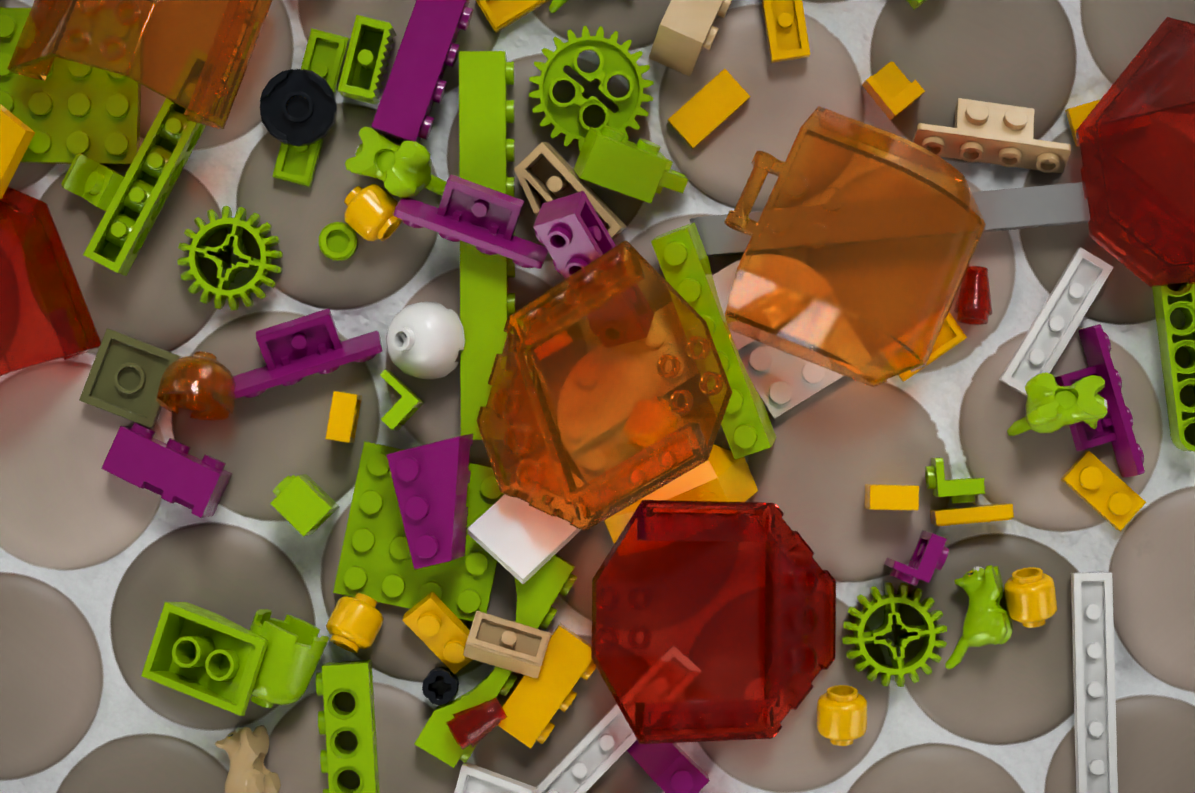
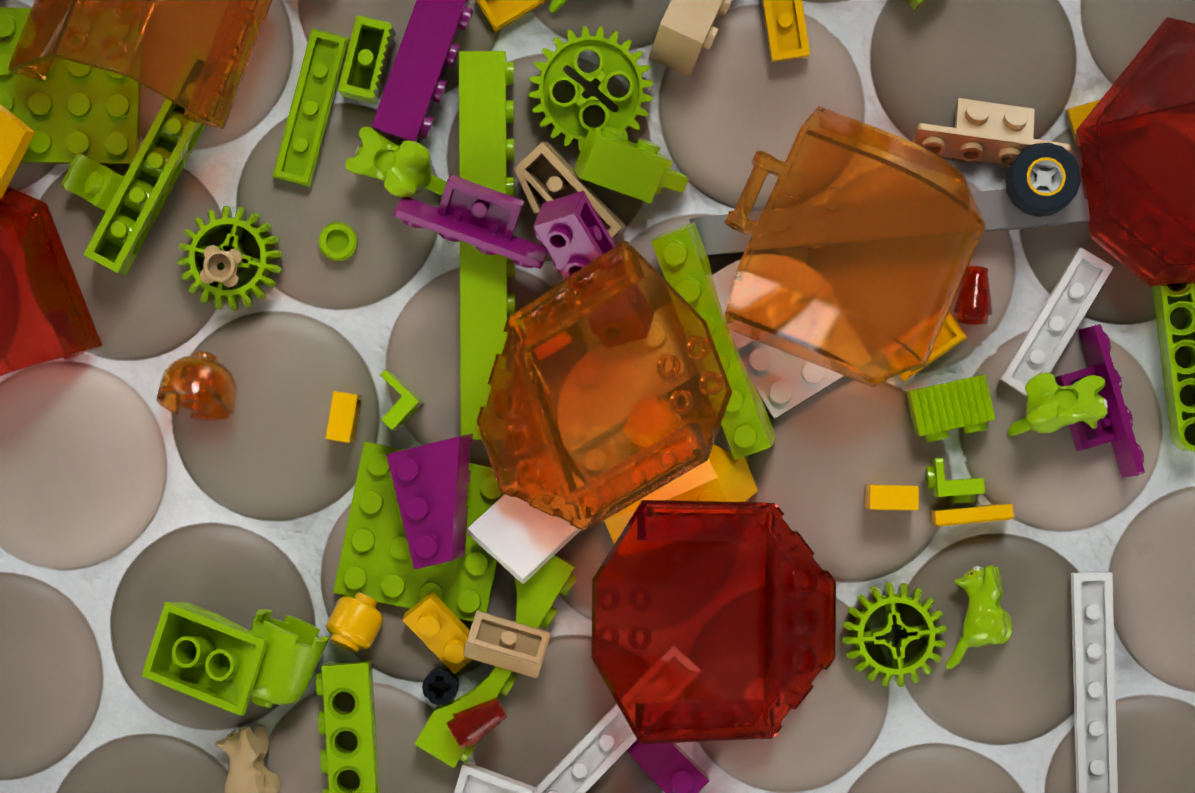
(127, 378): olive plate -> none
(167, 469): magenta wedge -> none
(213, 257): none -> tan plate
(298, 107): black tile -> none
(302, 349): magenta bracket -> none
(303, 503): lime brick -> none
(371, 212): yellow head -> none
(425, 340): white cylinder -> none
(538, 699): yellow brick -> none
(708, 108): yellow tile -> none
(842, 715): yellow head -> none
(892, 90): yellow panel -> none
(927, 557): magenta bracket -> none
(951, 406): none -> lime brick
(1030, 597): yellow head -> none
(1055, 172): none -> black wheel
(1103, 490): yellow plate -> none

